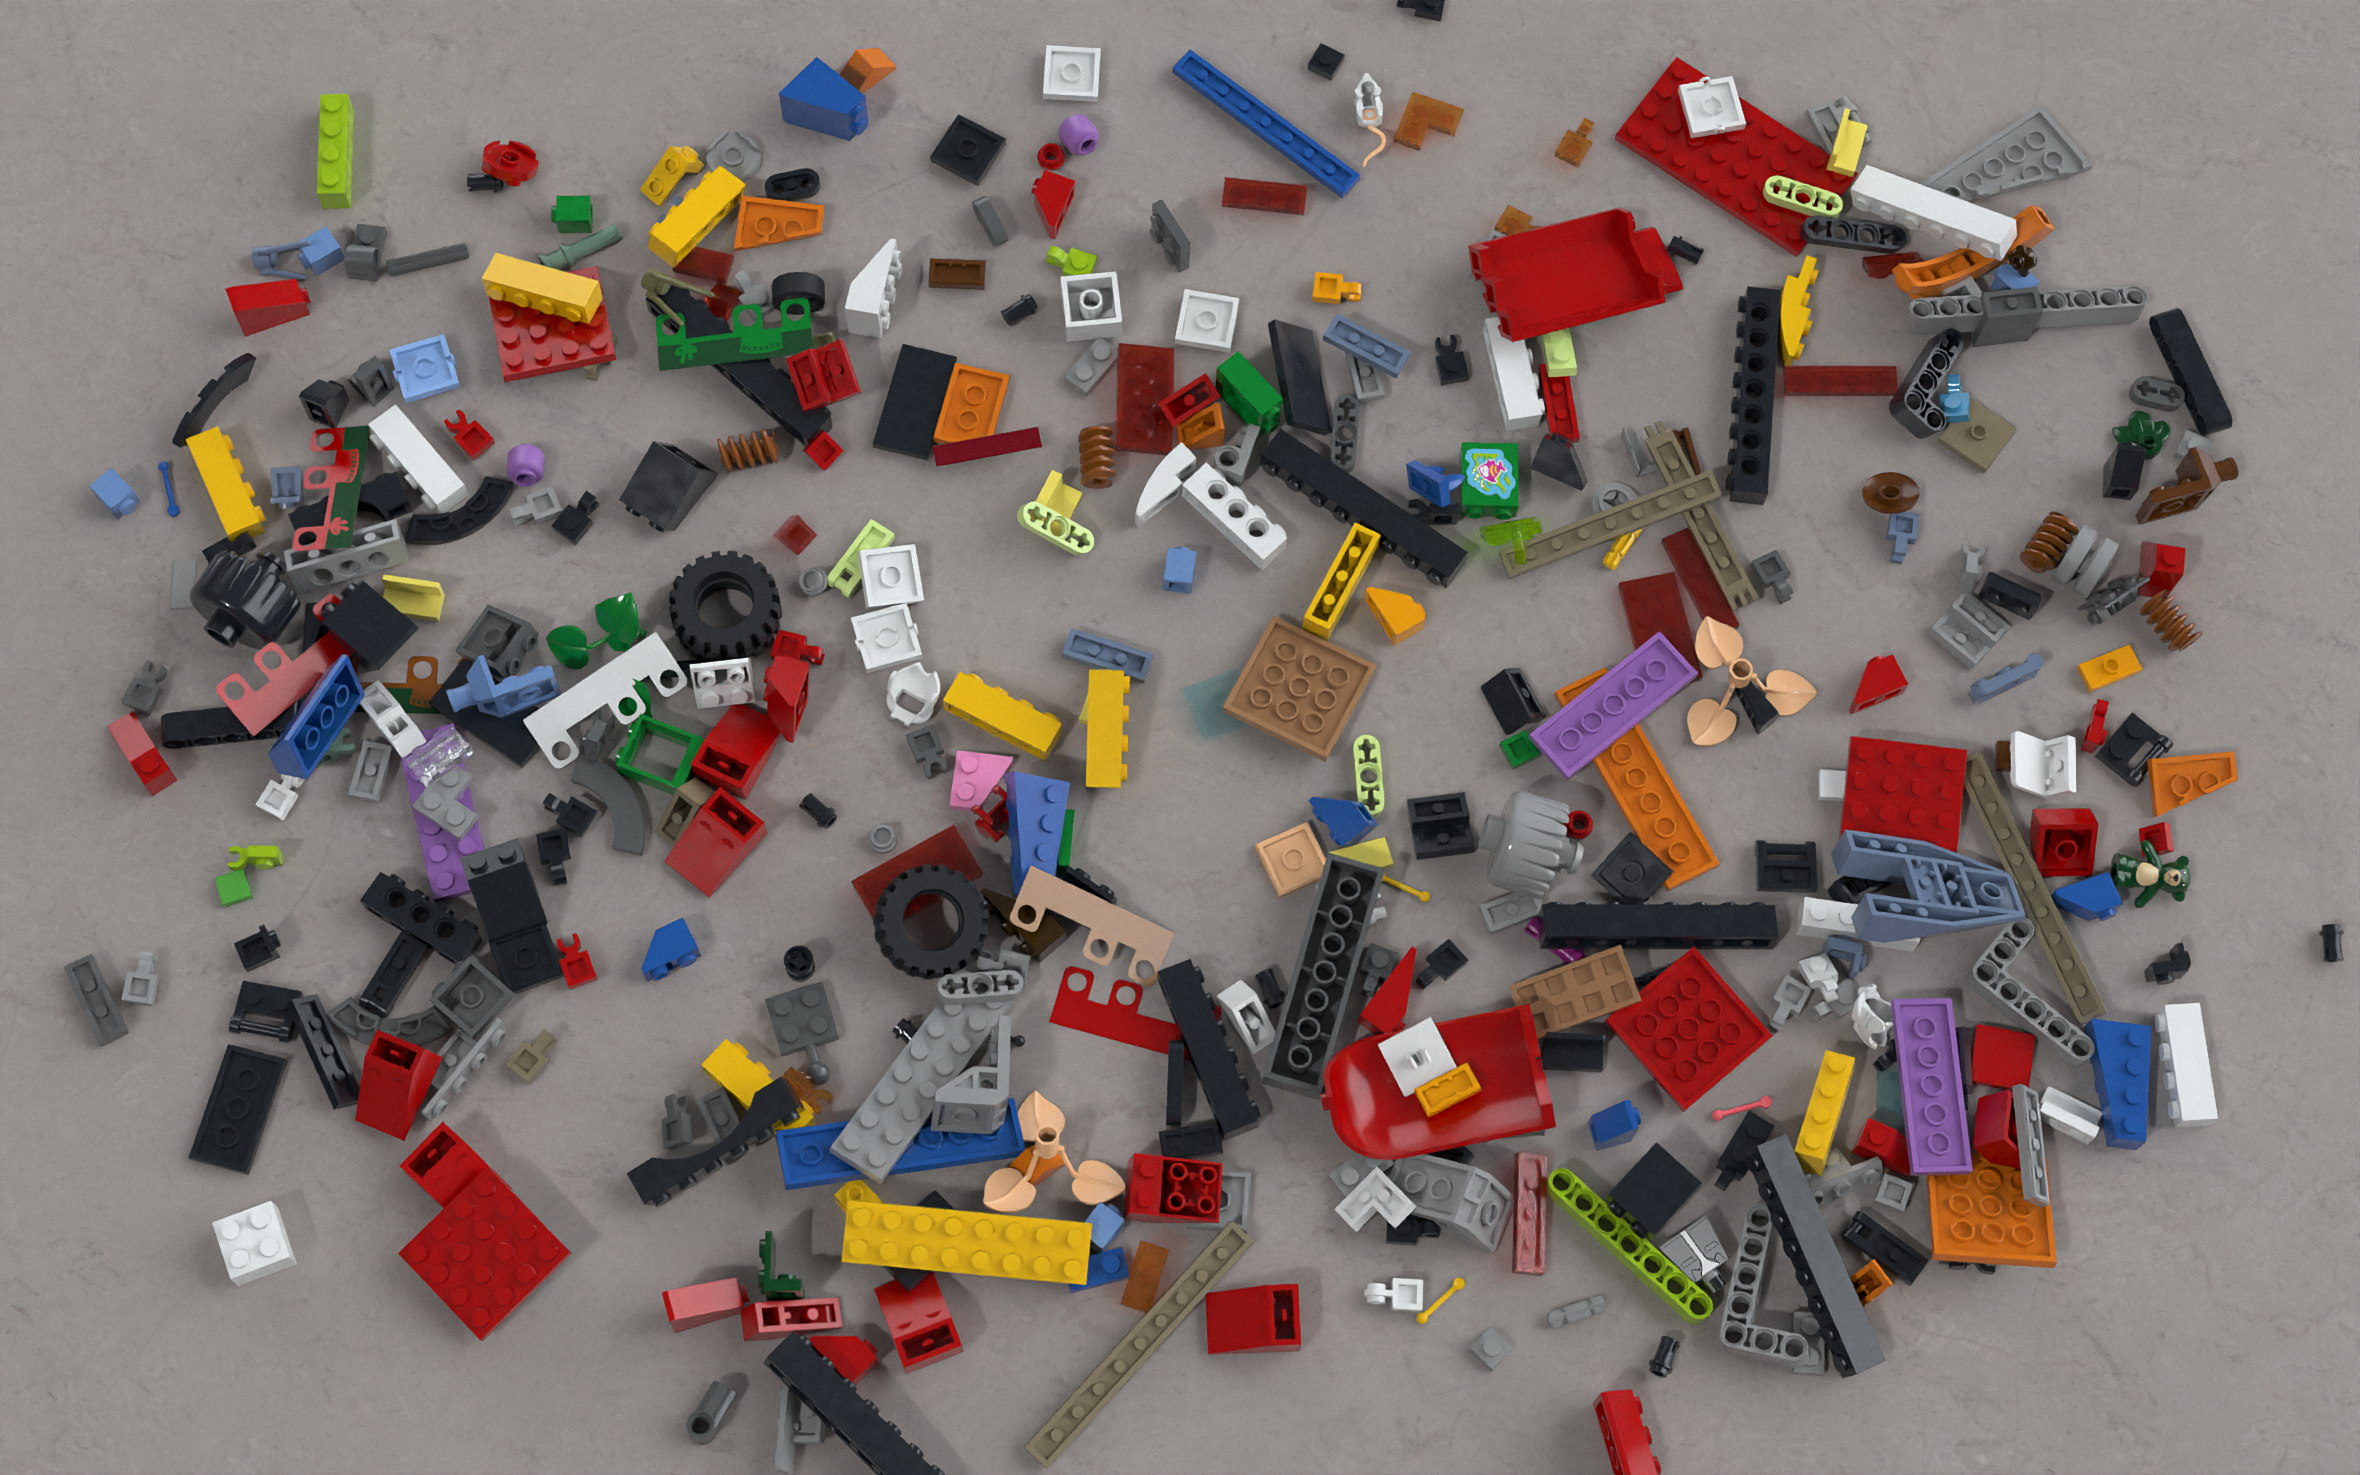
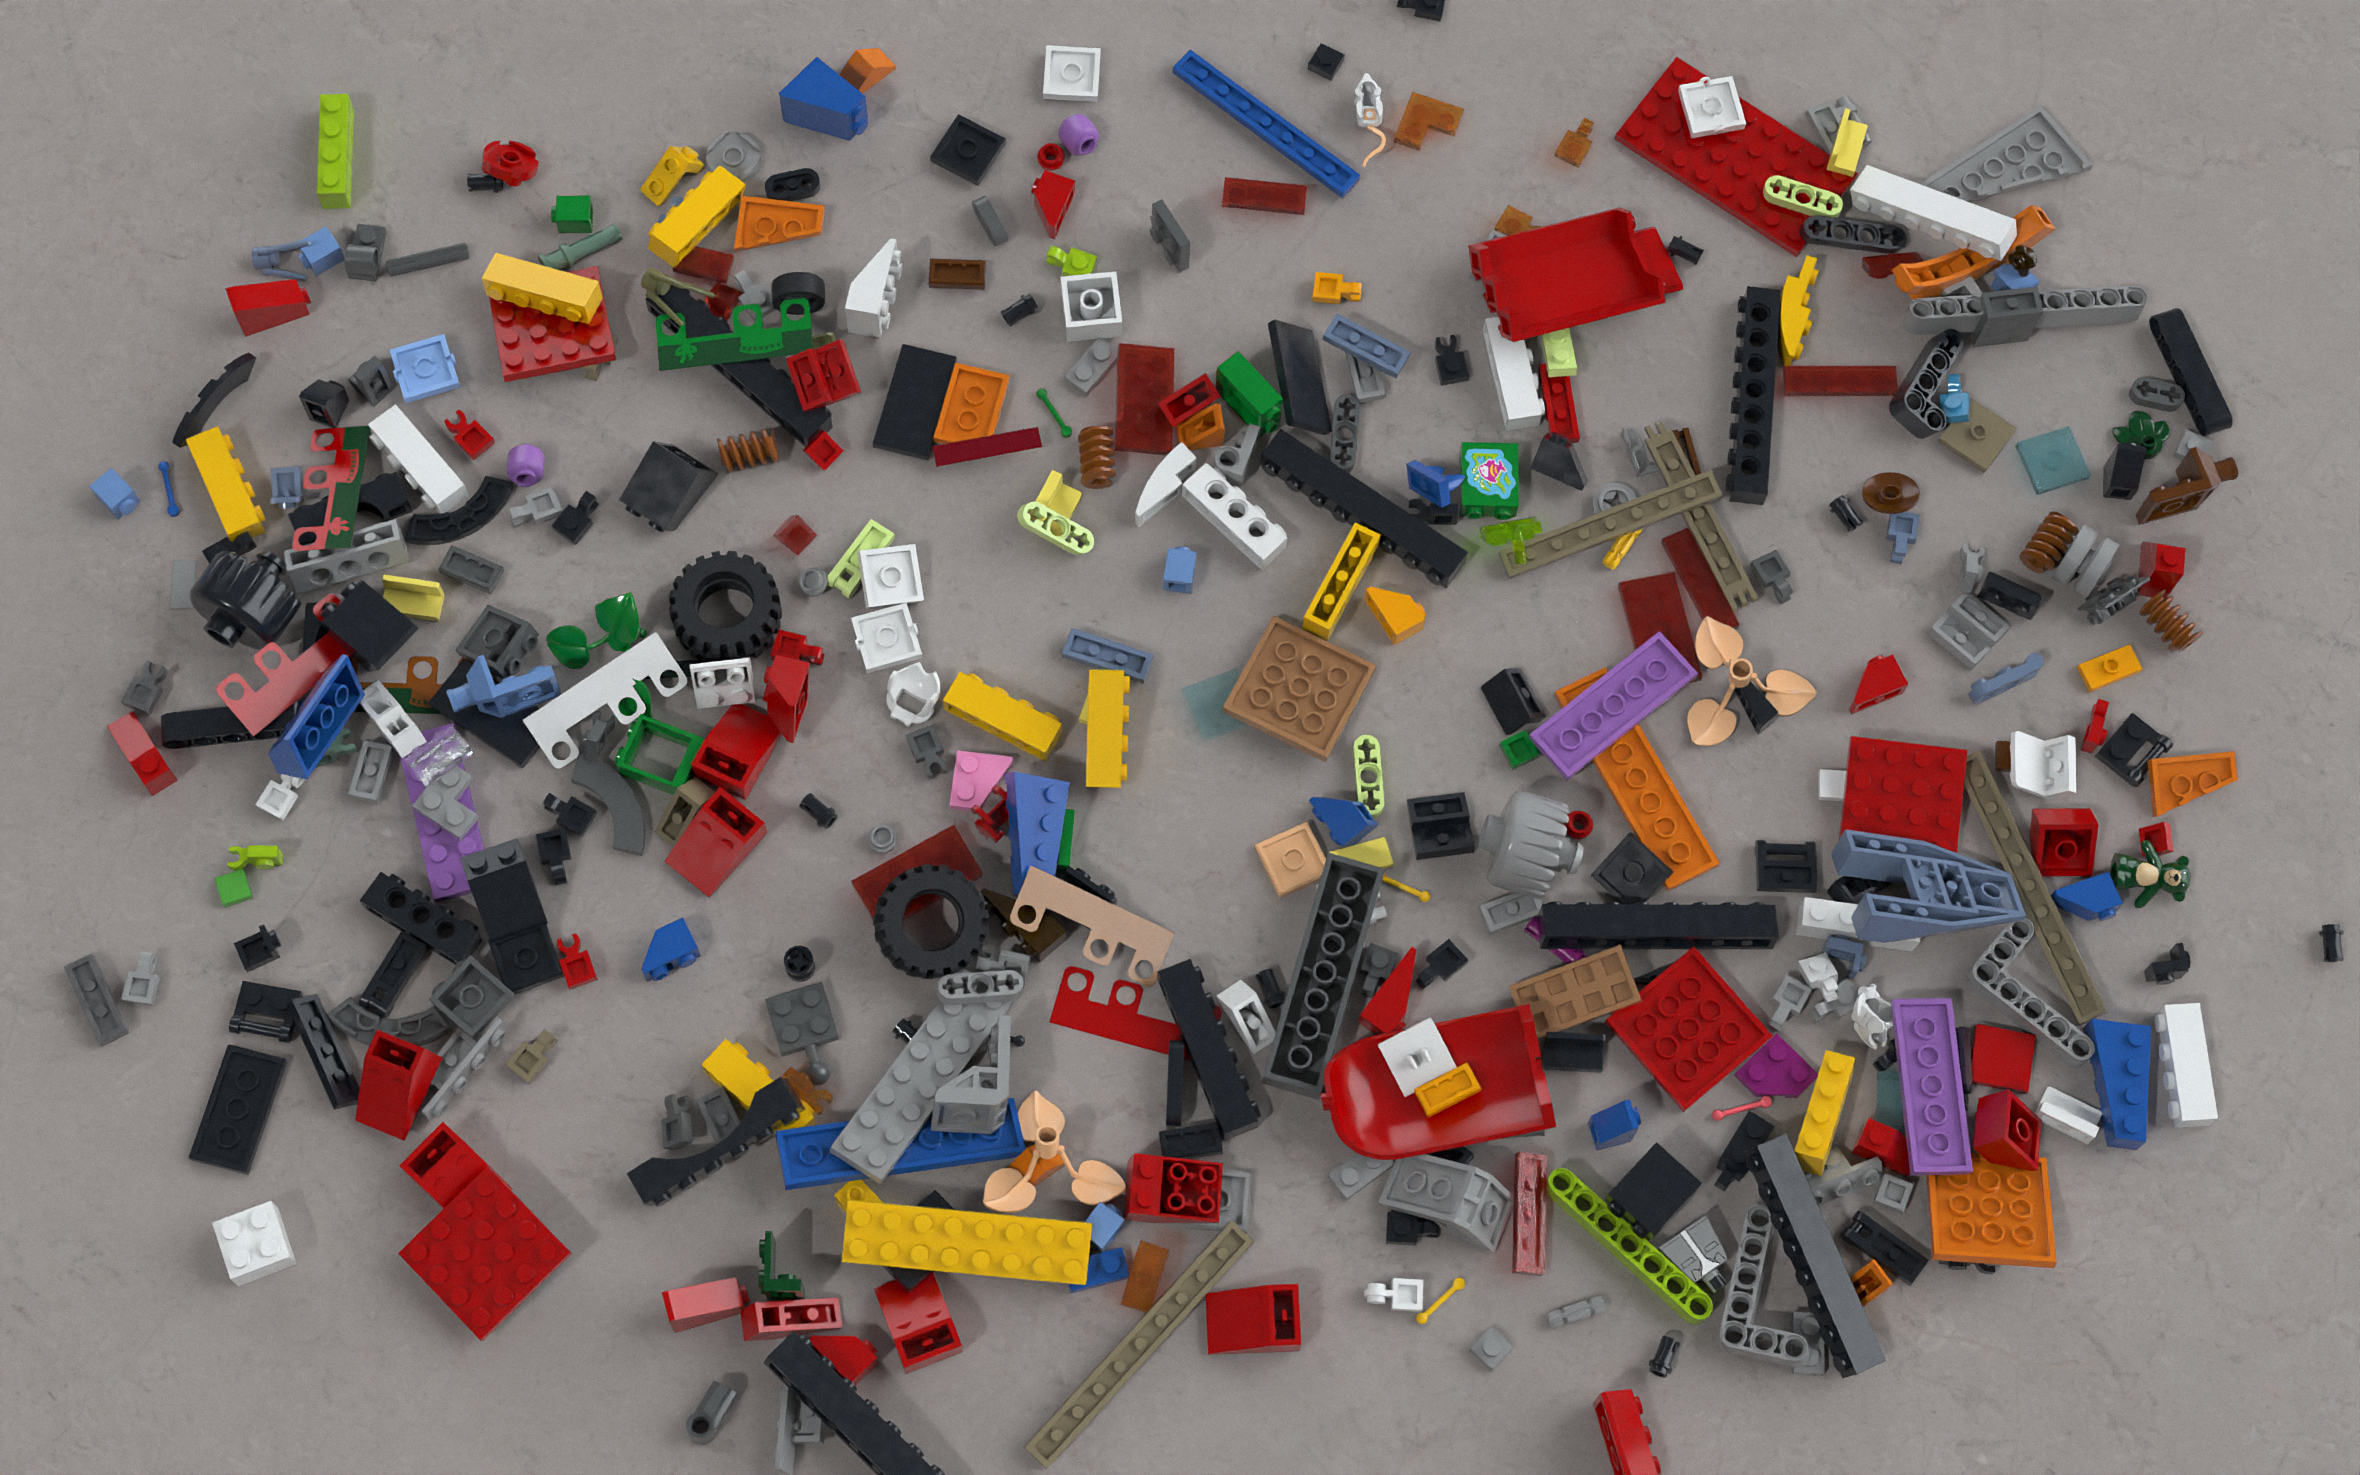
(471, 569): none -> dark grey plate
(1066, 431): none -> green hinge
(1207, 320): white plate -> none
(1375, 1195): white plate -> none
(1776, 1071): none -> magenta plate
(1845, 513): none -> black pin
(2030, 1145): light grey tile -> none
(2053, 460): none -> clear light blue tile

